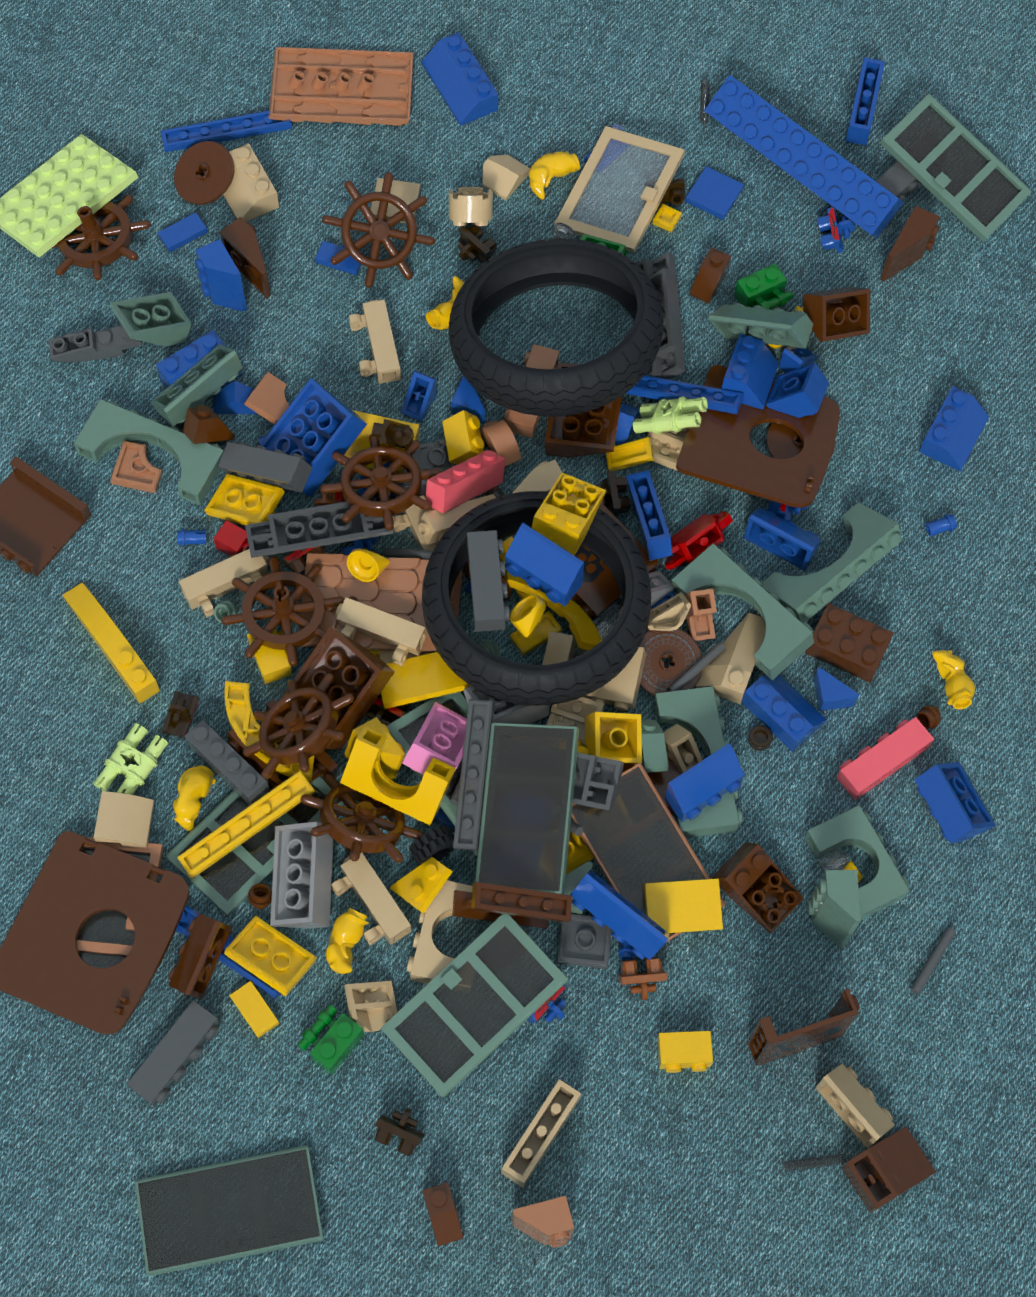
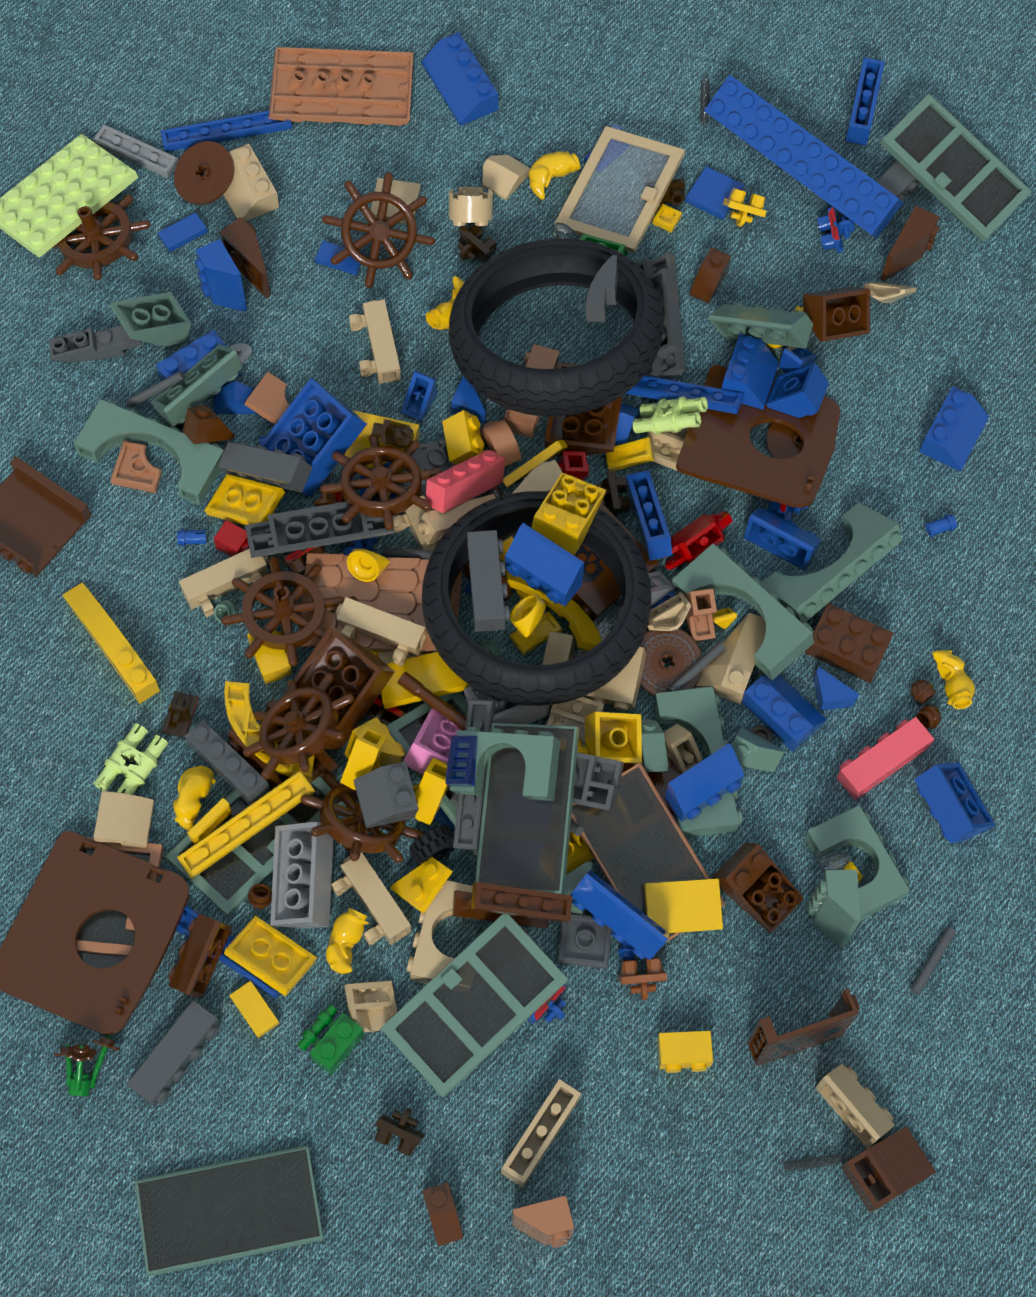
(79, 1081): none -> green plant
(136, 151): none -> light grey tile
(155, 389): none -> dark grey bar
(210, 821): none -> yellow tile
(243, 351): none -> light grey piece
(386, 795): none -> dark grey slope
(418, 689): none -> reddish brown piece
(470, 769): none -> clear blue slope
(526, 468): none -> yellow tile
(539, 753): none -> sand green arch
(574, 464): none -> red brick
(602, 291): none -> dark grey slope
(724, 617): none -> yellow slope
(736, 202): none -> yellow hips
(756, 752): none -> sand green slope
(763, 289): green brick -> none
(888, 292): none -> tan slope
(922, 691): none -> reddish brown plate

